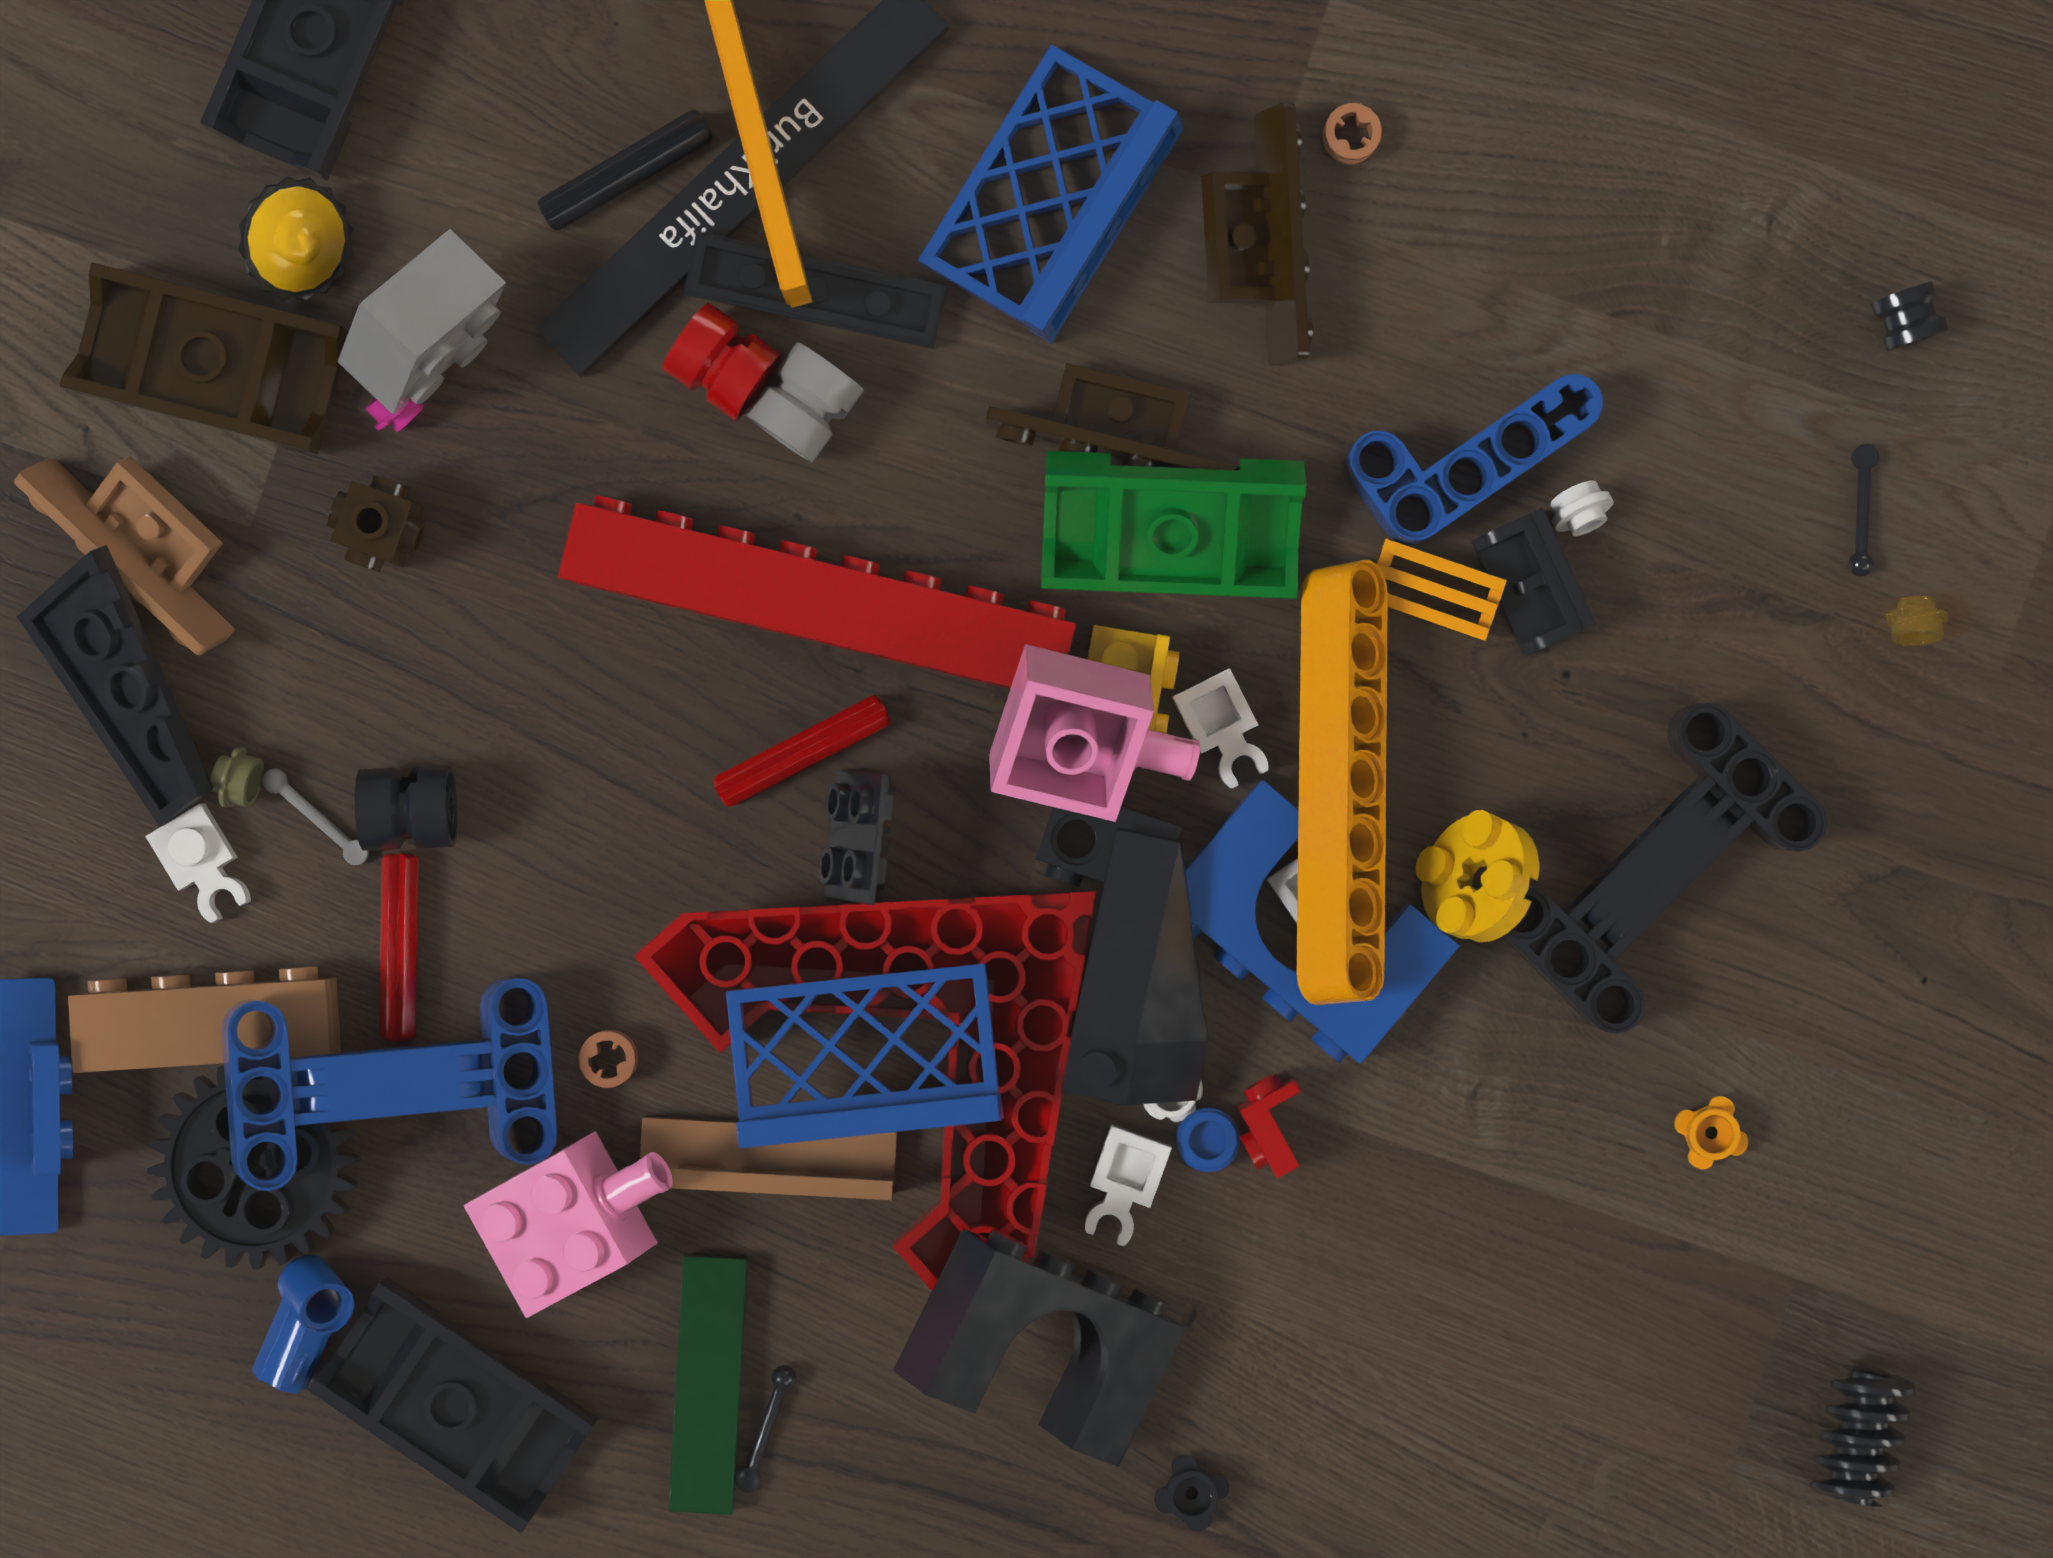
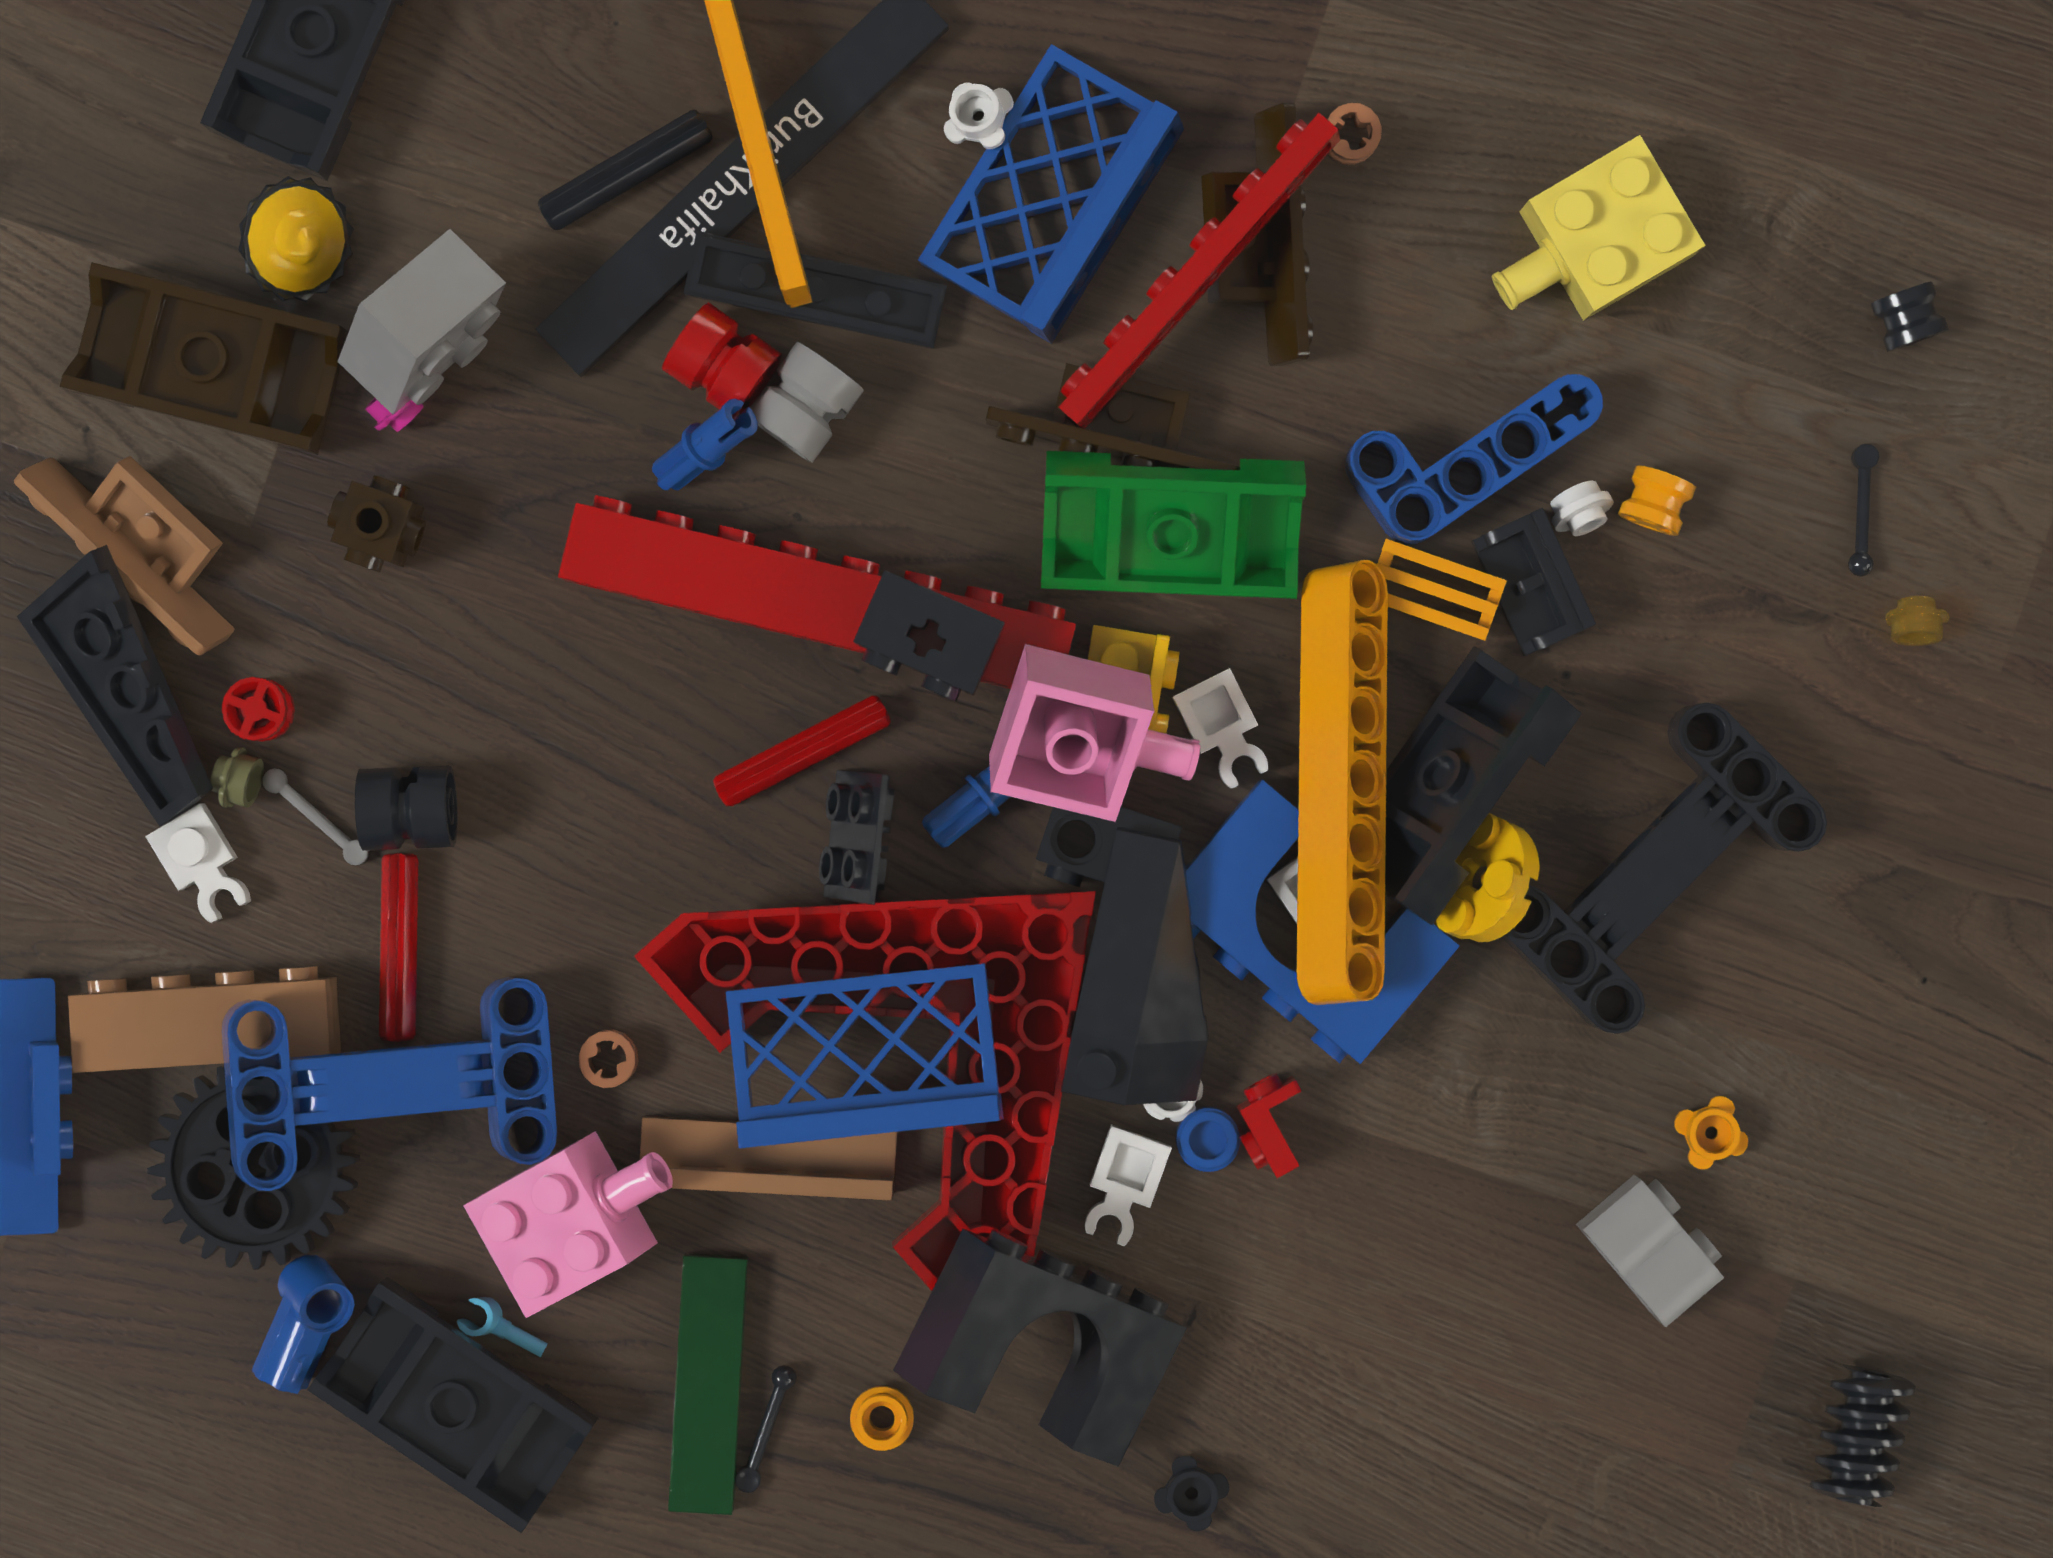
(246, 705): none -> red wheel
(501, 1327): none -> medium azure hand
(704, 445): none -> blue axle
(873, 1436): none -> light orange plate
(905, 605): none -> black brick
(963, 809): none -> blue axle
(969, 99): none -> white plate
(1215, 249): none -> red plate
(1458, 770): none -> black piece
(1602, 233): none -> light yellow brick
(1652, 1249): none -> light grey brick
(1657, 500): none -> light orange wheel

